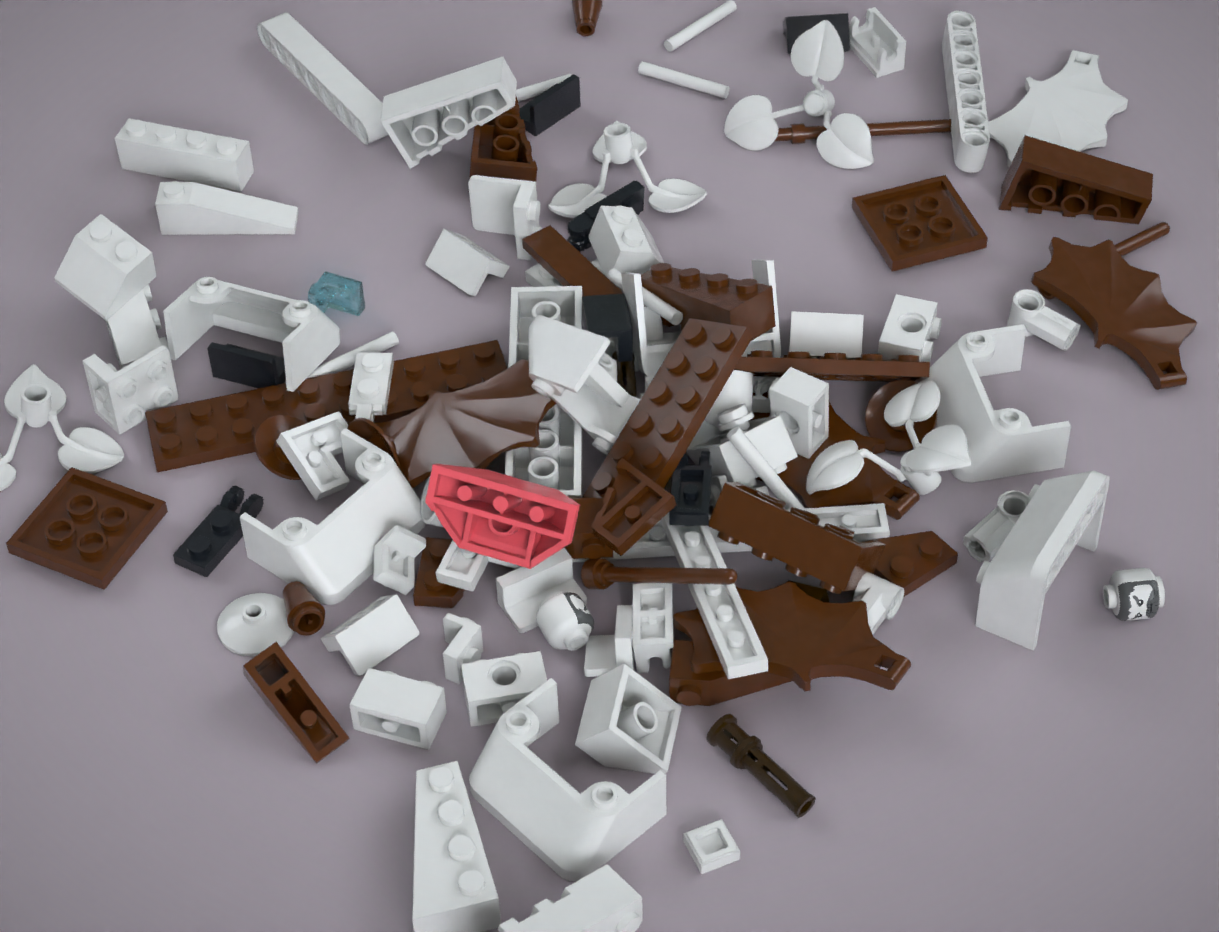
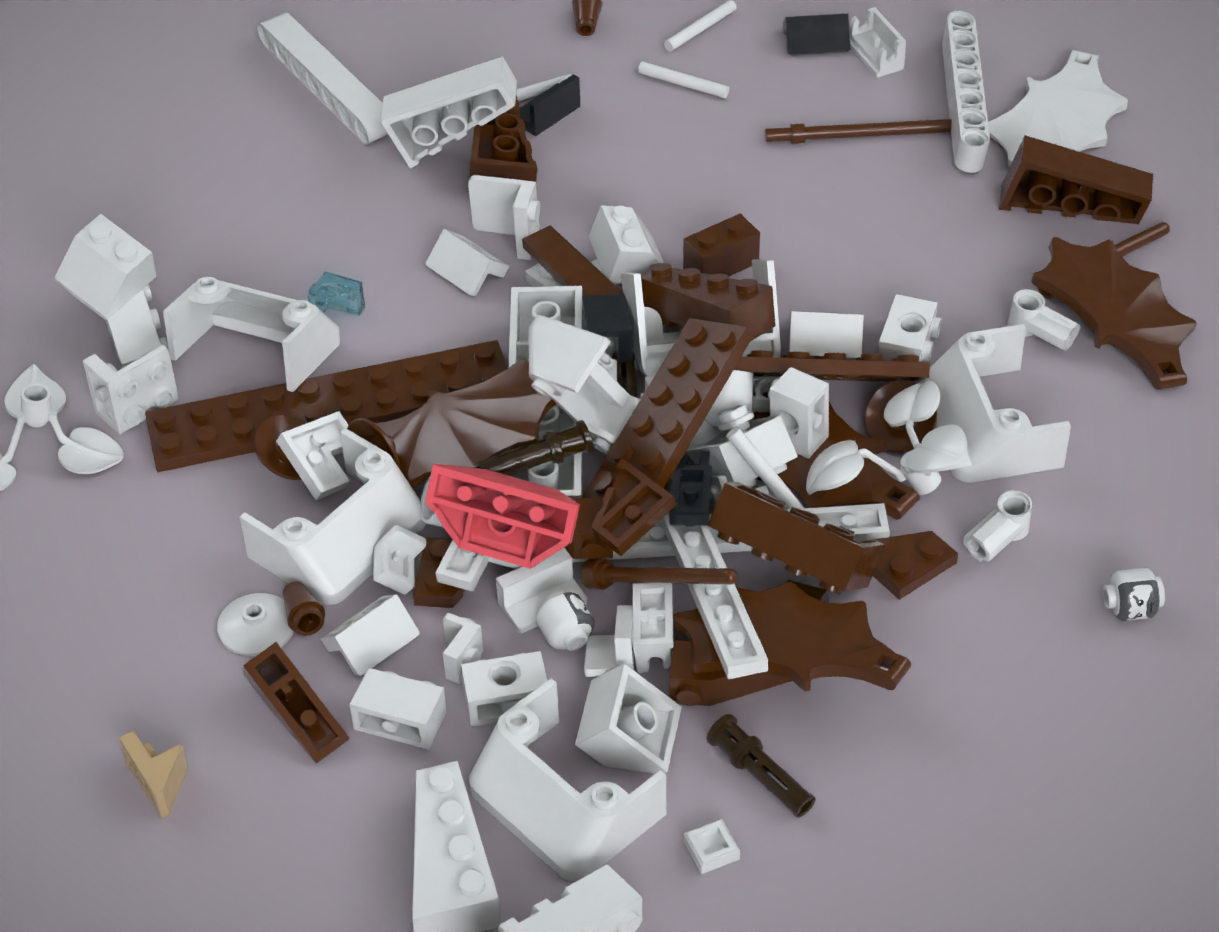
(87, 528): reddish brown plate -> none
(157, 774): none -> tan slope
(184, 154): white brick -> none
(209, 210): white wedge -> none
(217, 533): black hinge -> none
(246, 366): black panel -> none
(348, 359): white bar -> none
(370, 384): white hinge -> none
(552, 448): none -> dark brown pin
(619, 146): white plant -> none
(629, 196): black hinge -> none
(650, 300): white bar -> none
(722, 247): none -> reddish brown brick
(847, 138): white plant -> none
(881, 598): white piece -> none
(919, 223): reddish brown plate -> none
(1015, 582): white windscreen -> none

